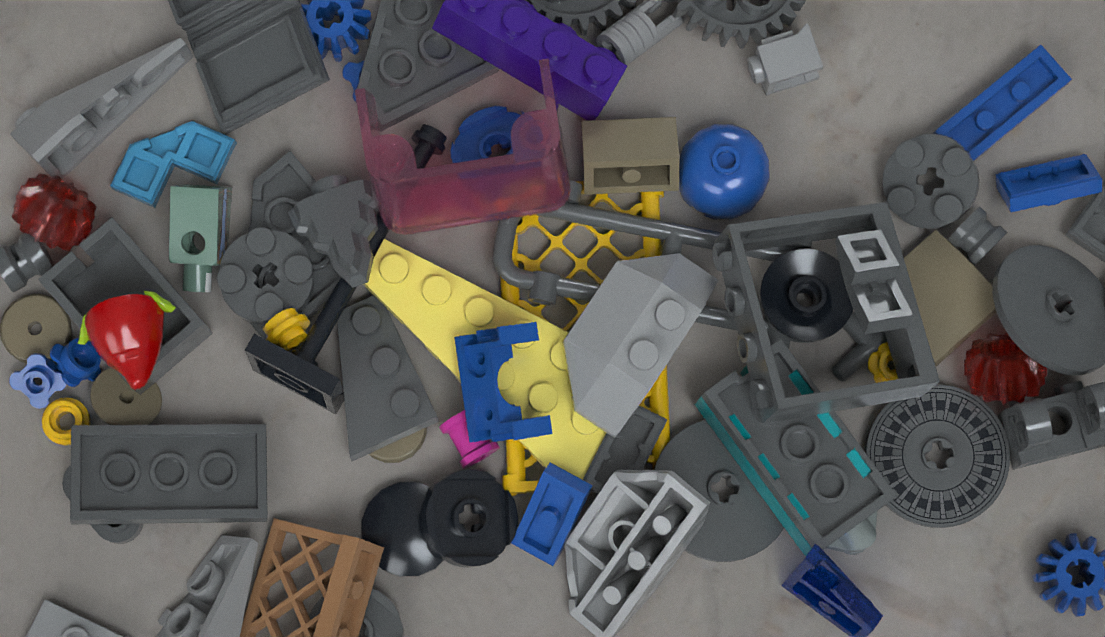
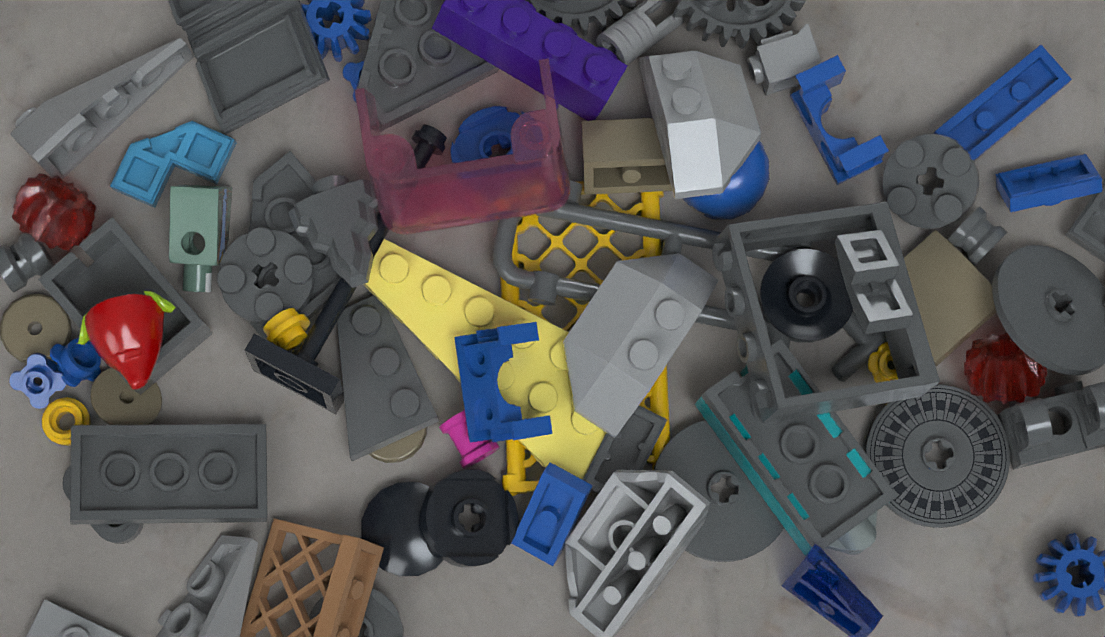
(700, 119): none -> light grey wedge
(842, 156): none -> blue piece

